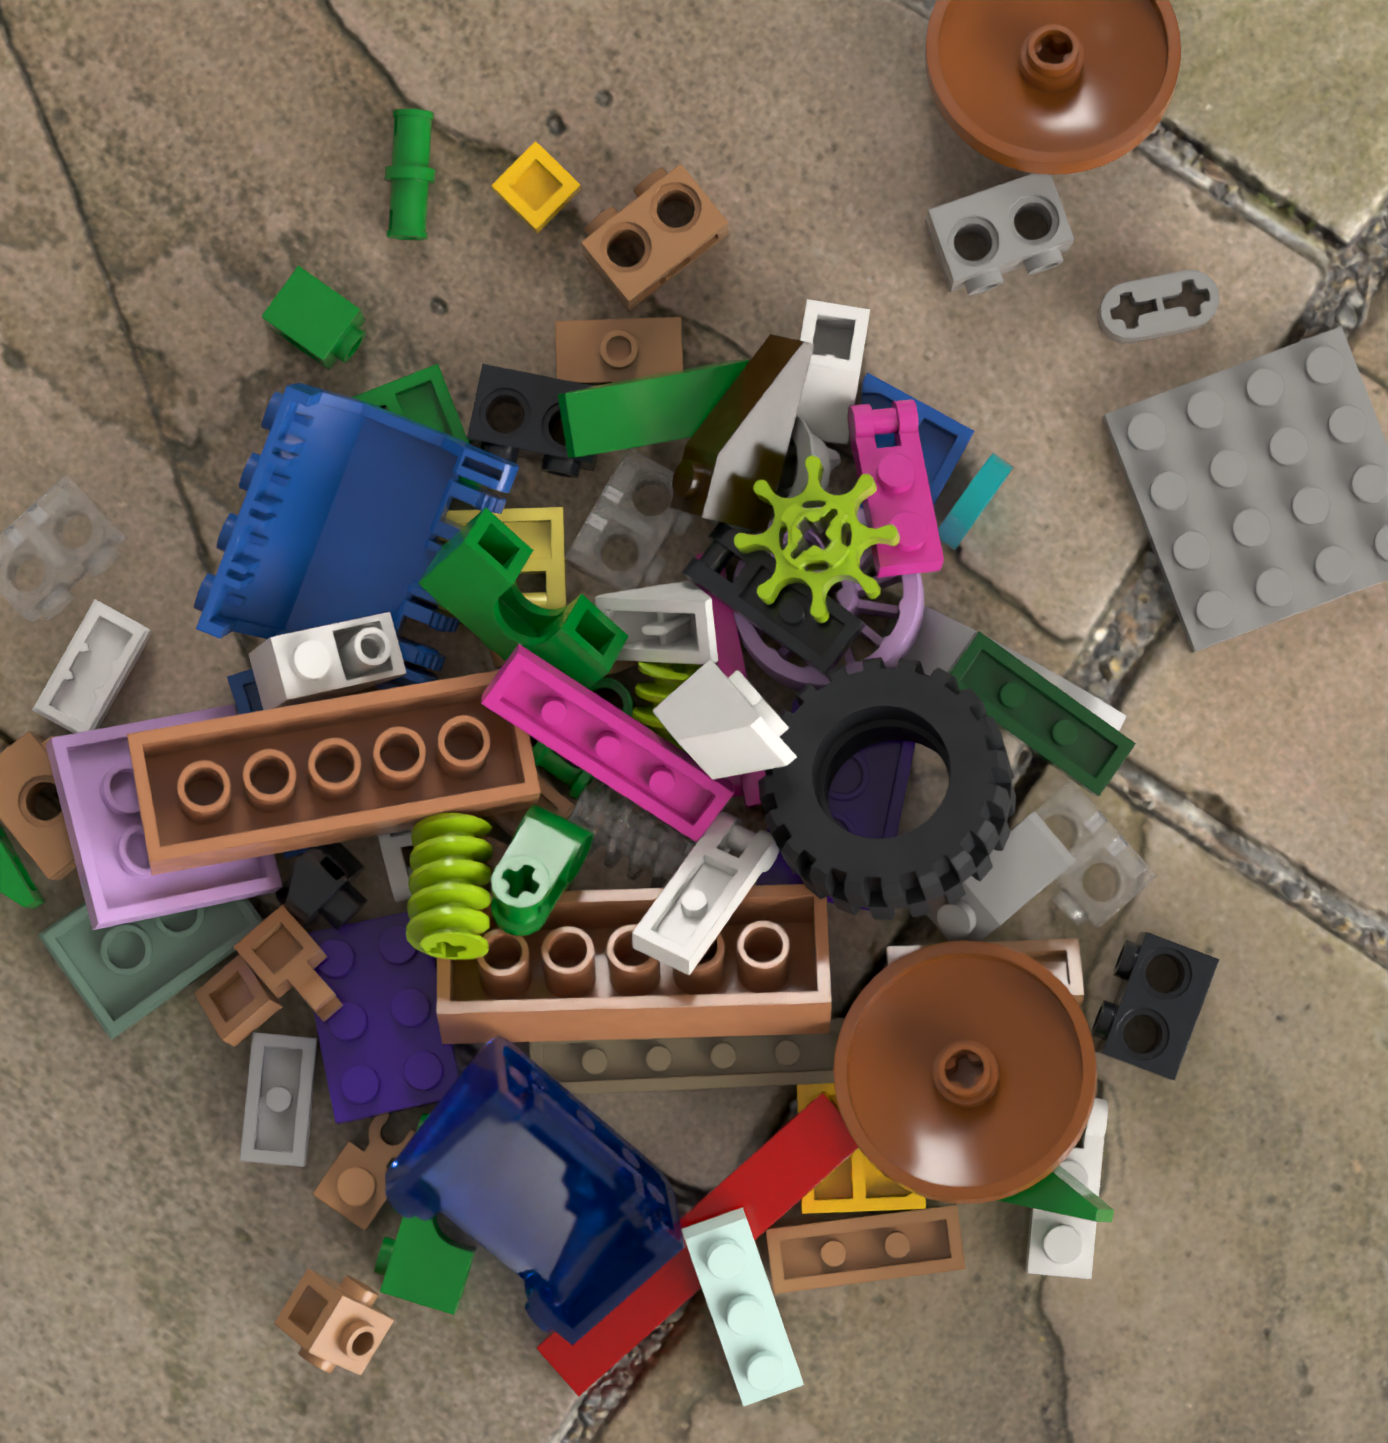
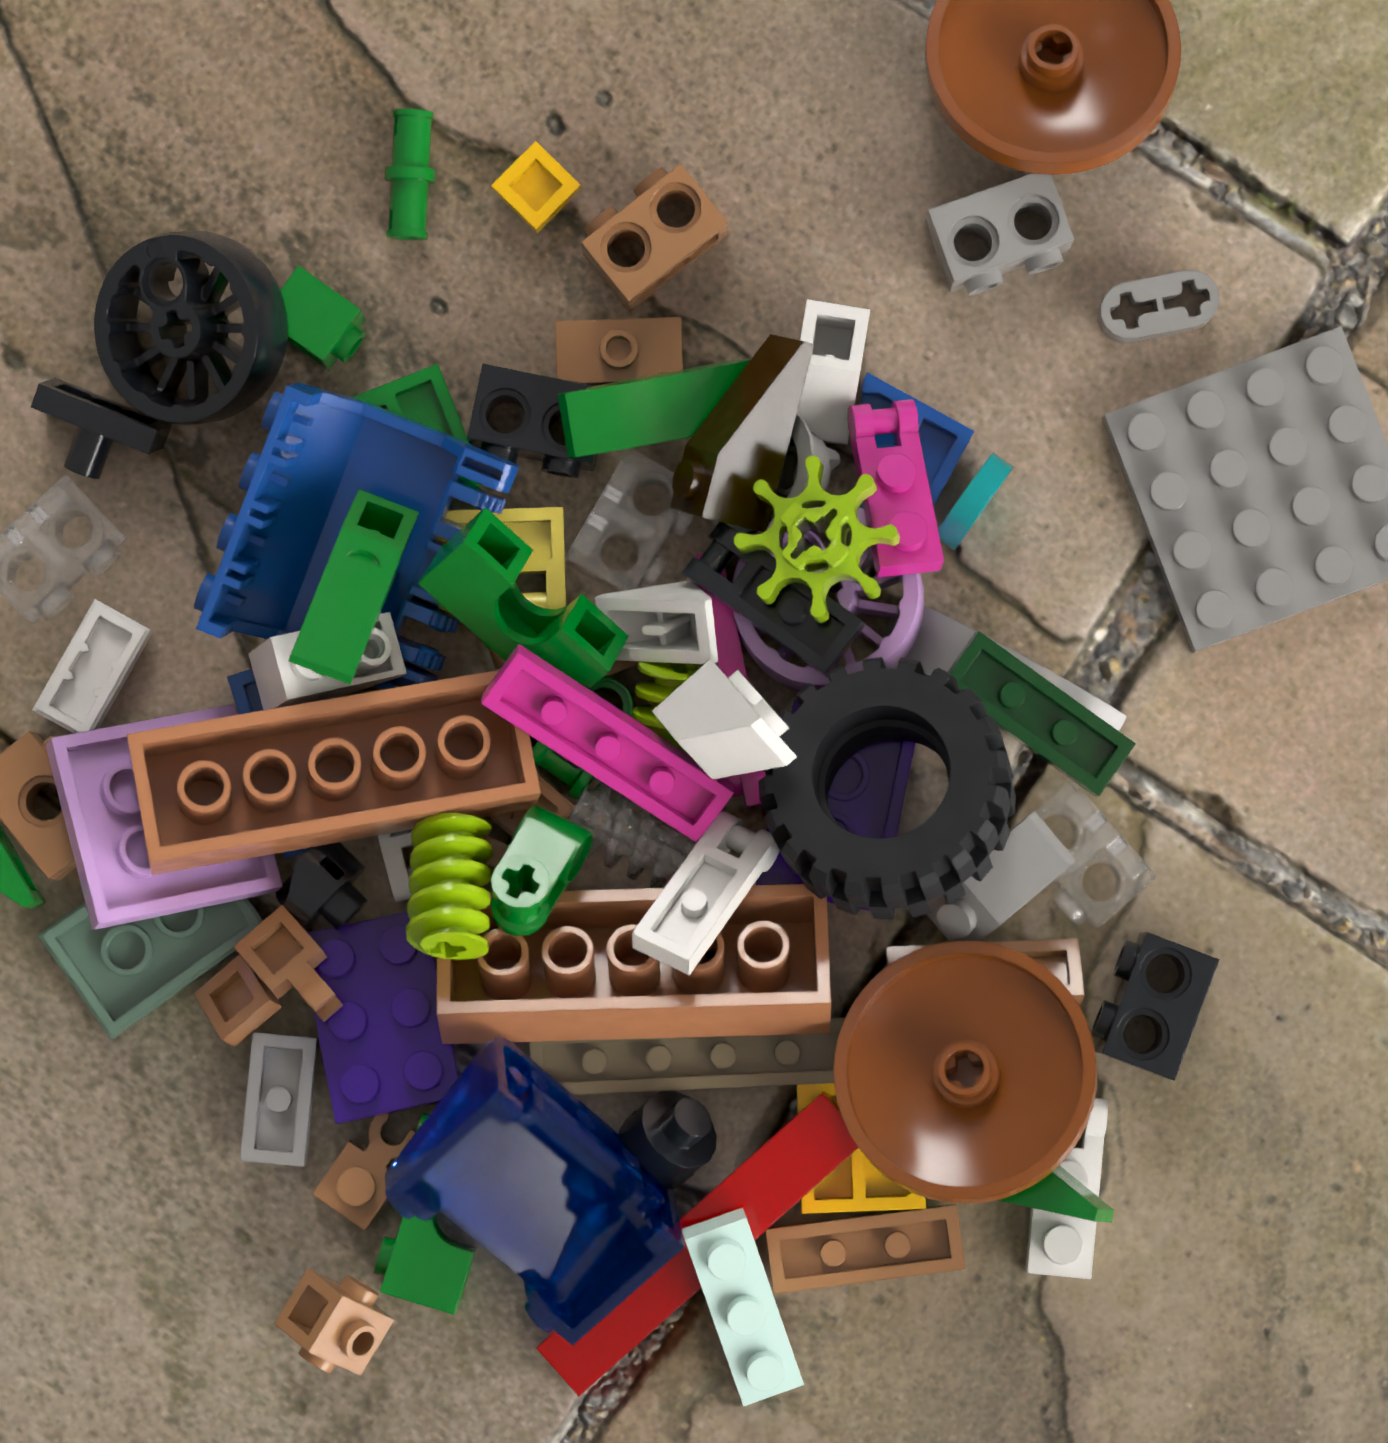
(98, 425): none -> black tile
(145, 276): none -> black piece
(354, 587): none -> green slope
(670, 1137): none -> black piece

